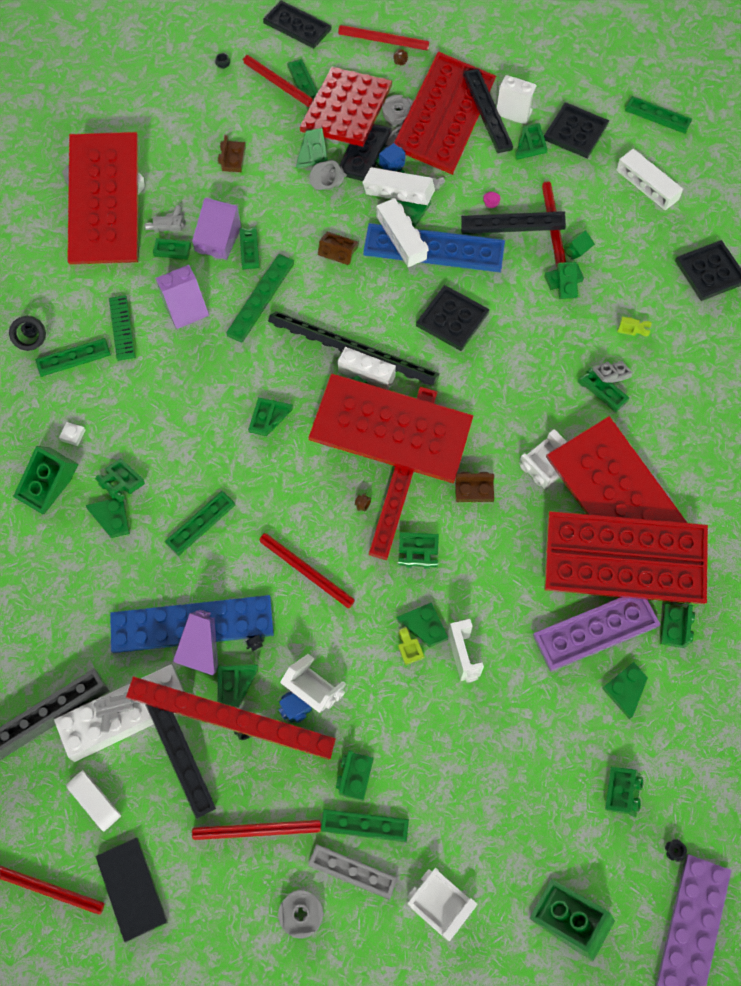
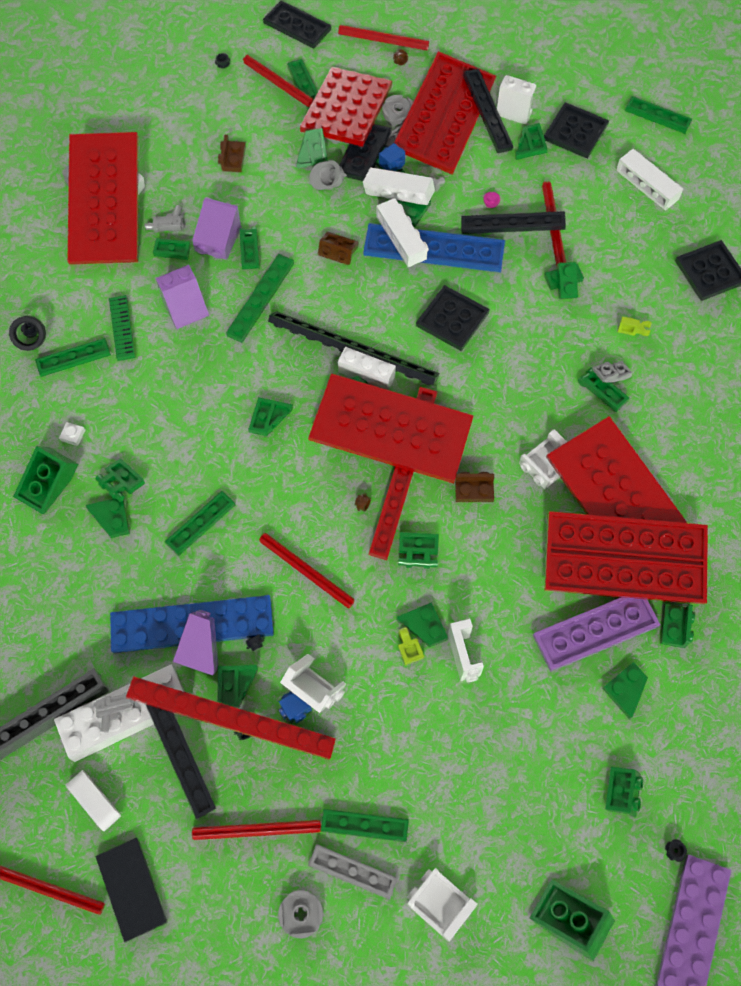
(355, 775): green bracket -> none
(578, 245): green brick -> none

